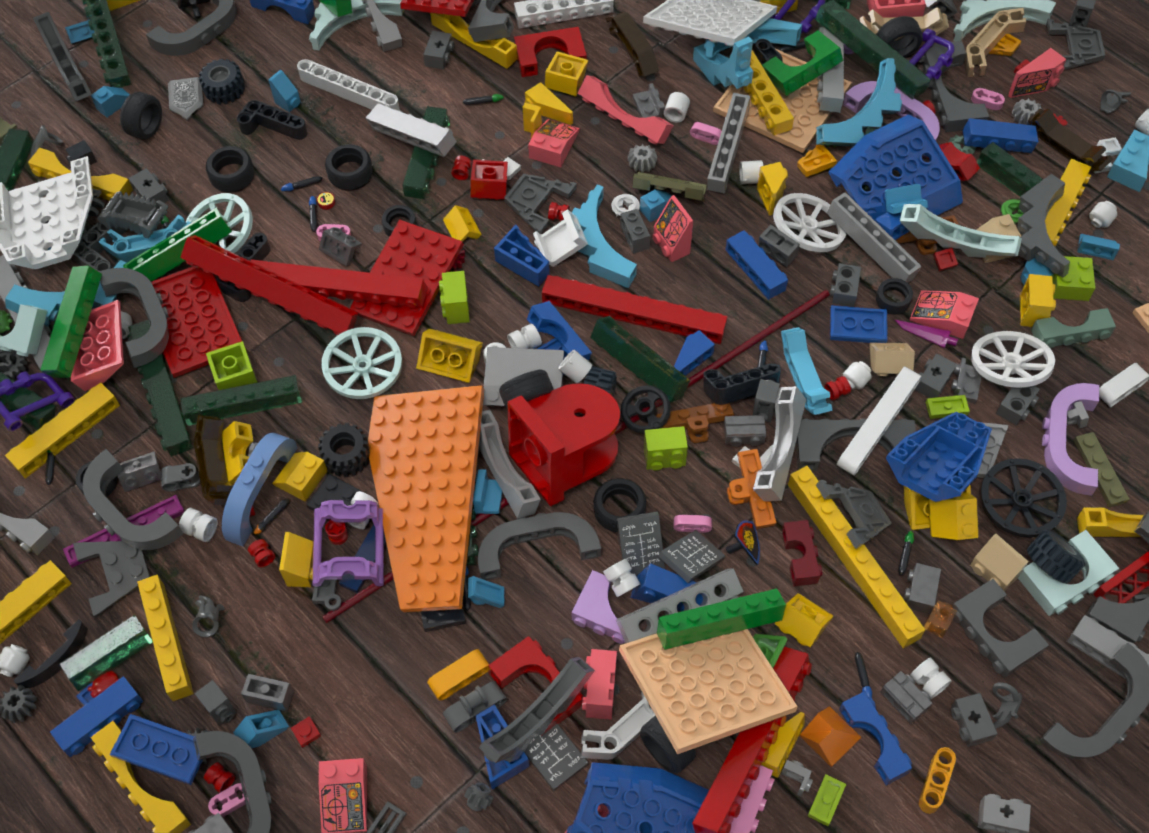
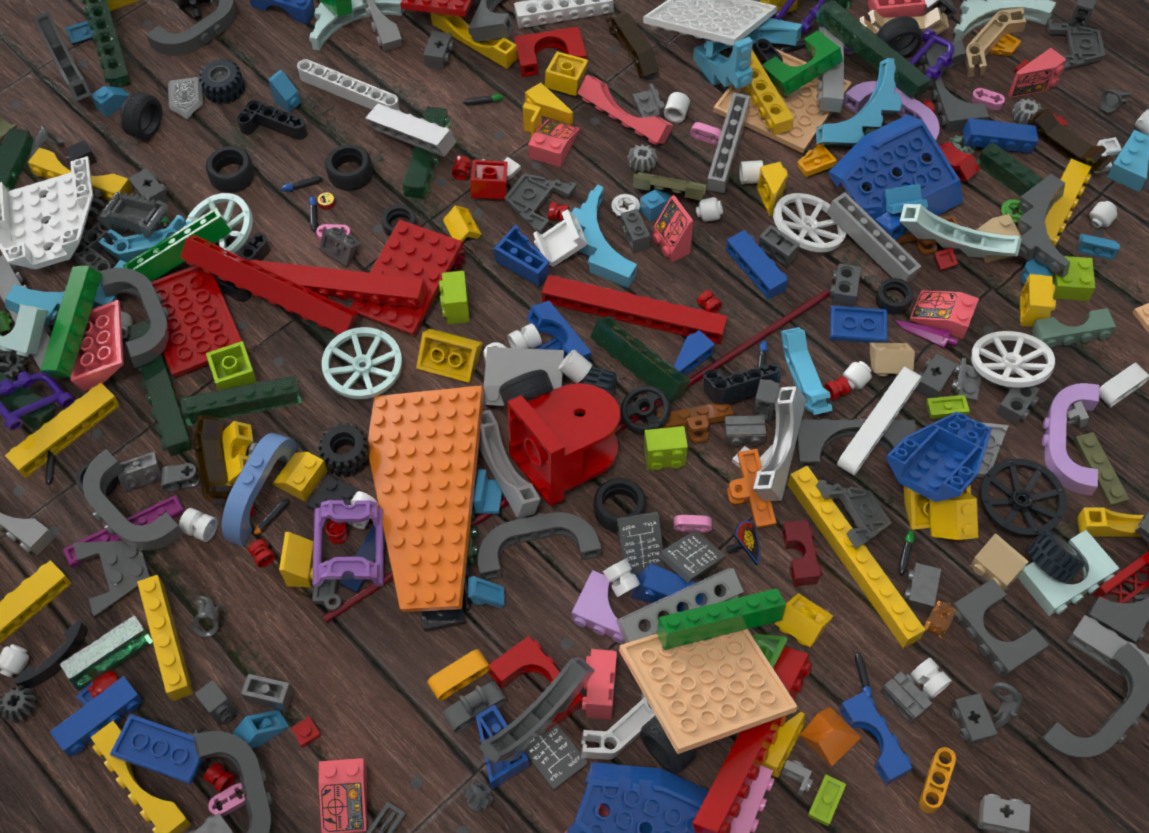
(709, 209): none -> white head
(709, 302): none -> red wheel

